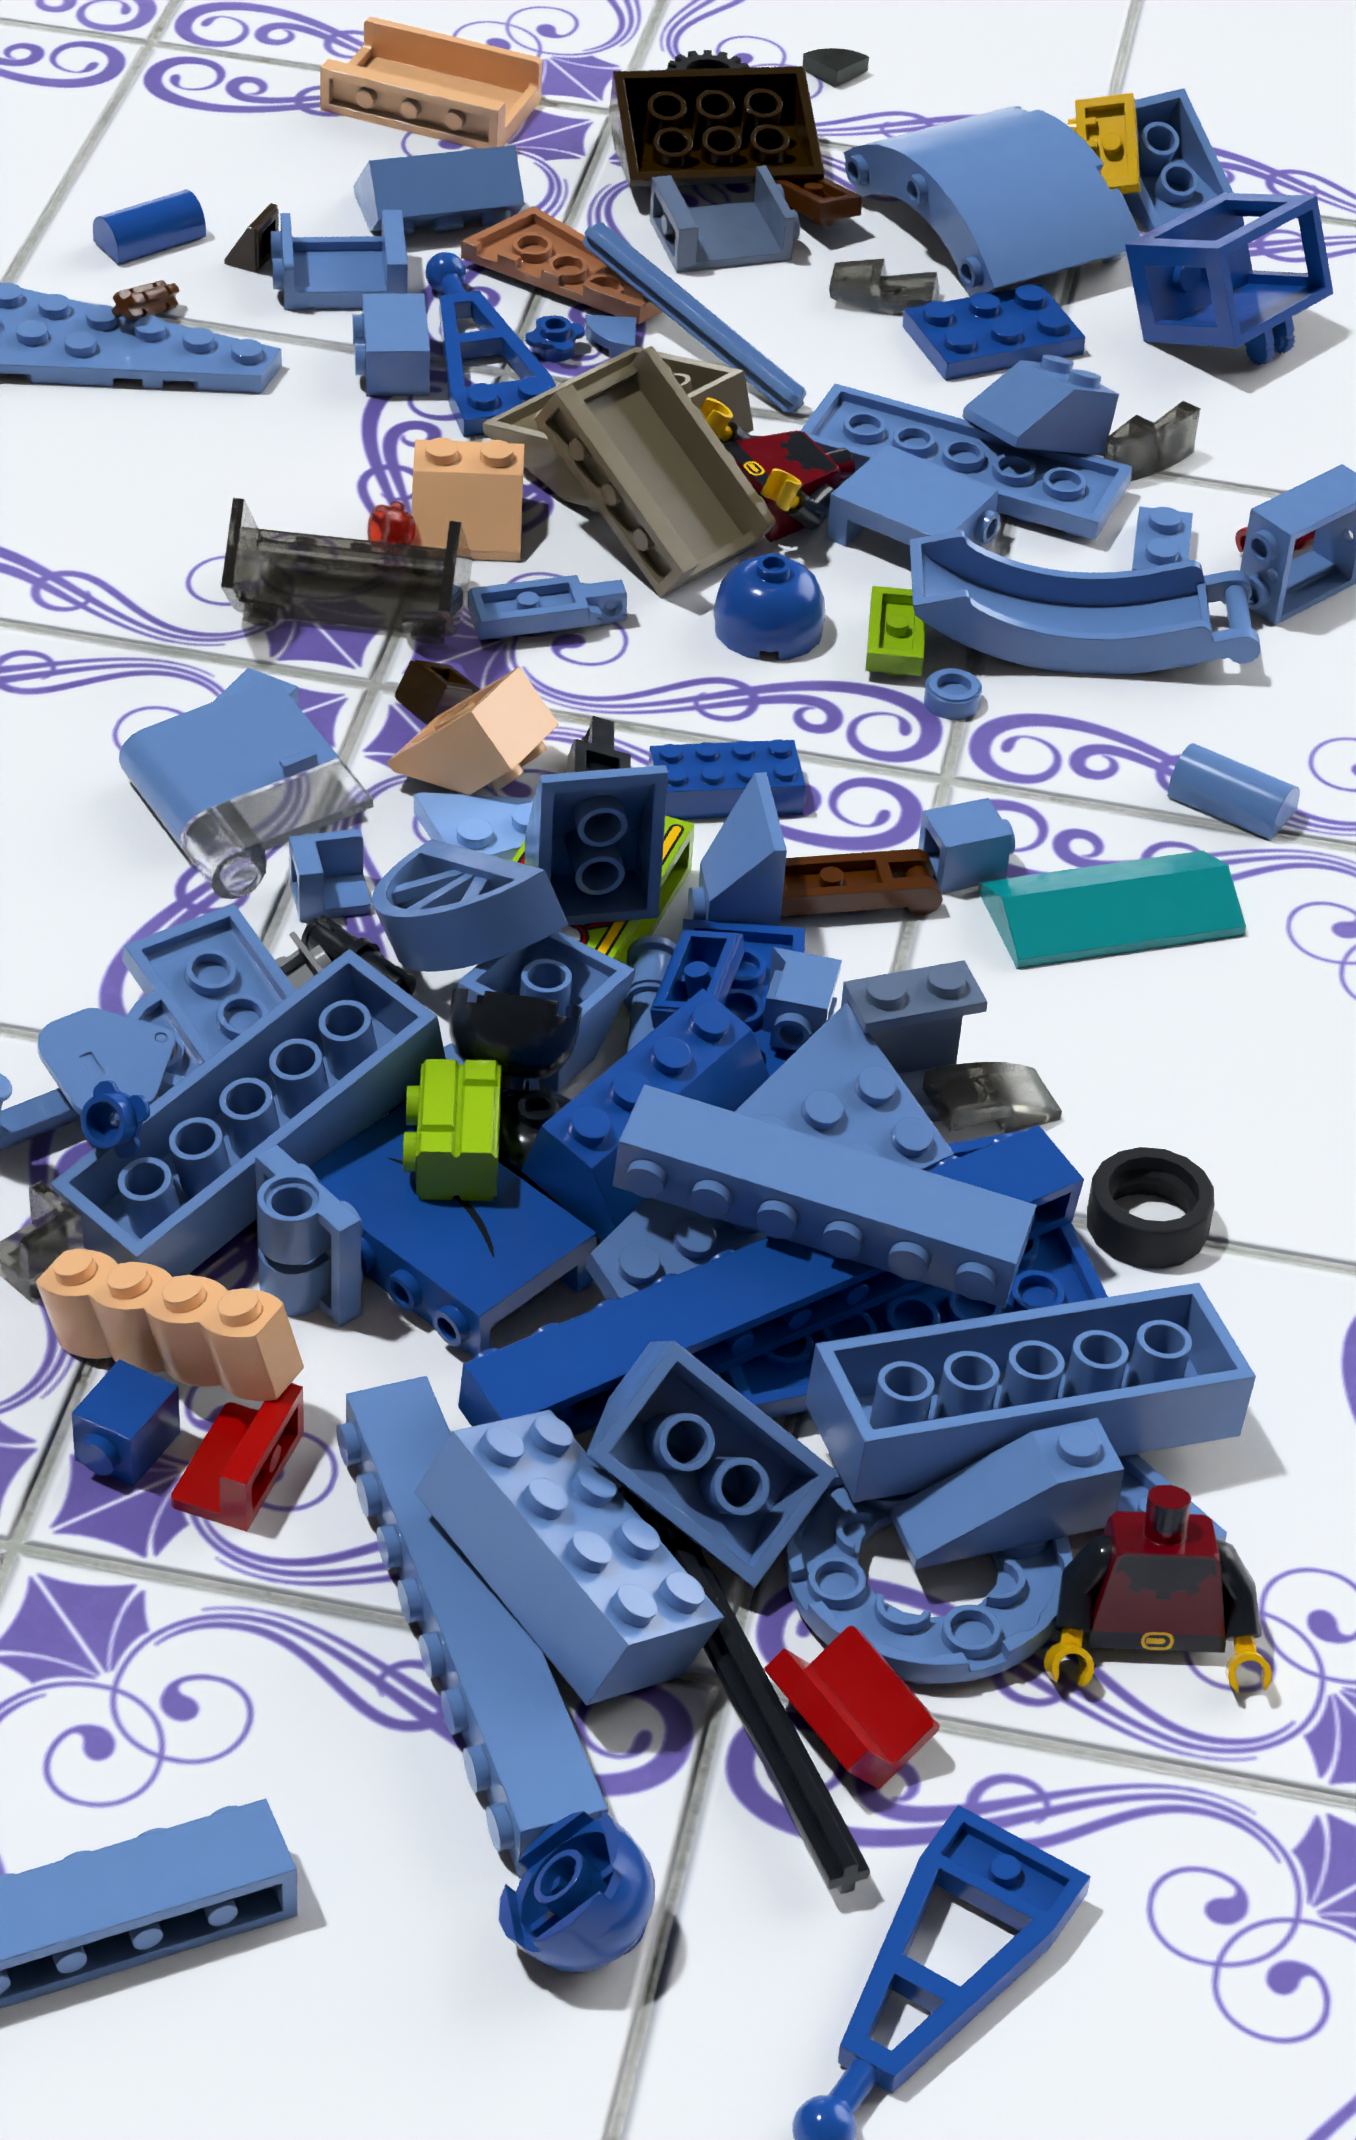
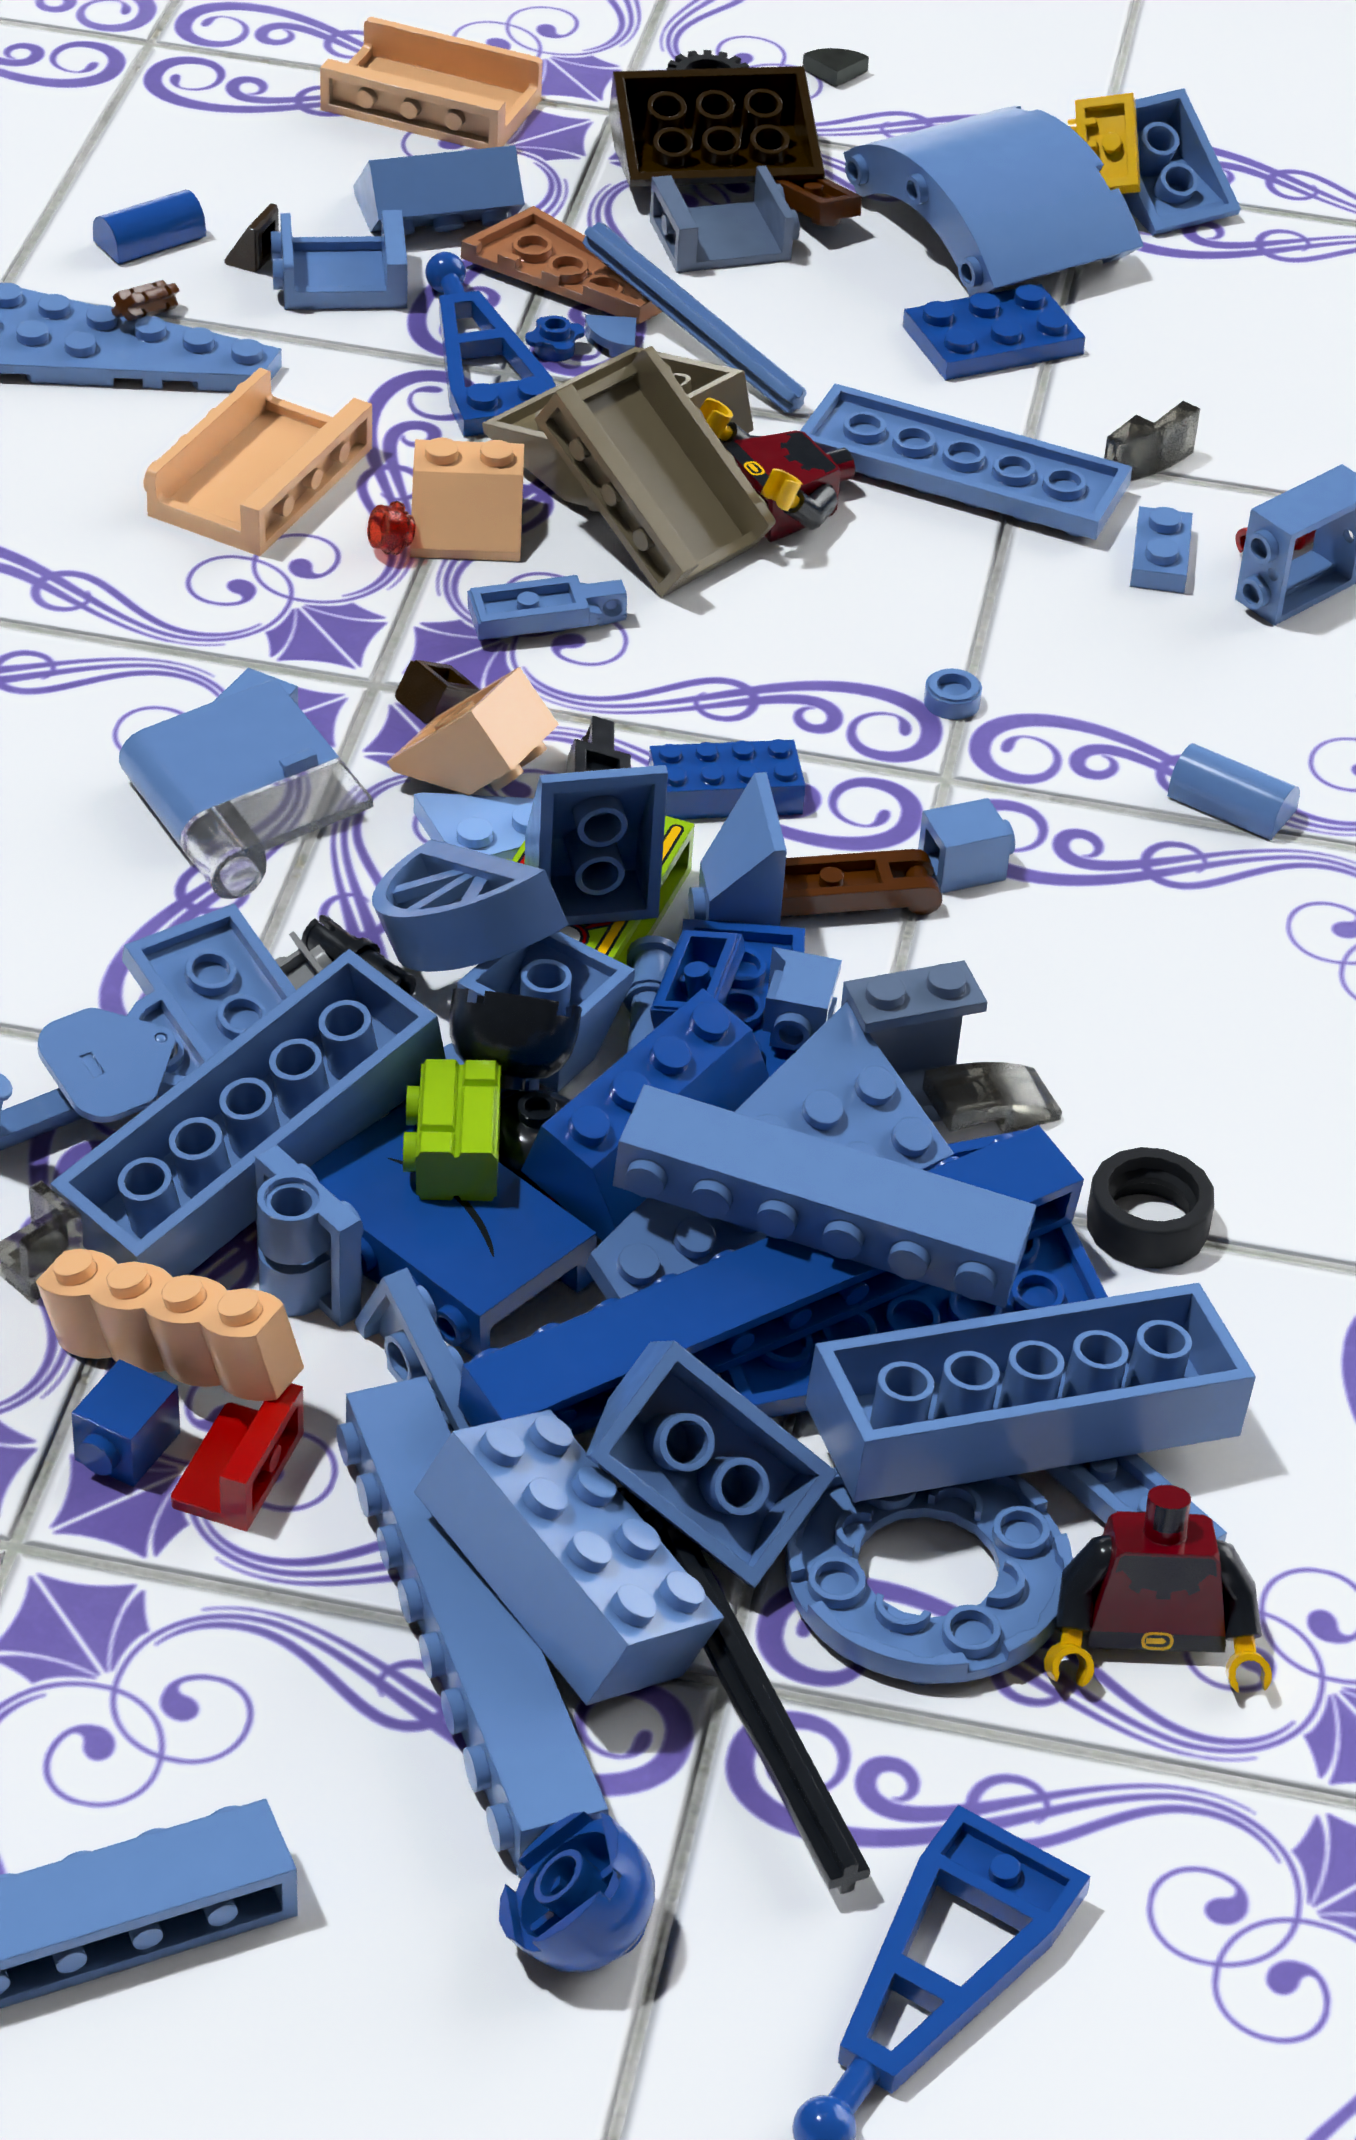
(100, 1124): blue plate -> none
(255, 465): none -> light nougat panel
(328, 875): medium blue panel -> none
(345, 579): clear smoke windscreen -> none
(392, 344): medium blue brick -> none
(412, 1342): none -> medium blue wing
(770, 608): blue cylinder -> none
(856, 1705): red panel -> none
(868, 287): clear smoke slope -> none
(894, 633): lime plate -> none
(911, 500): medium blue panel -> none
(1019, 1495): medium blue slope -> none
(1047, 407): medium blue slope -> none
(1079, 619): medium blue windscreen -> none
(1114, 908): teal slope -> none
(1199, 280): blue piece -> none

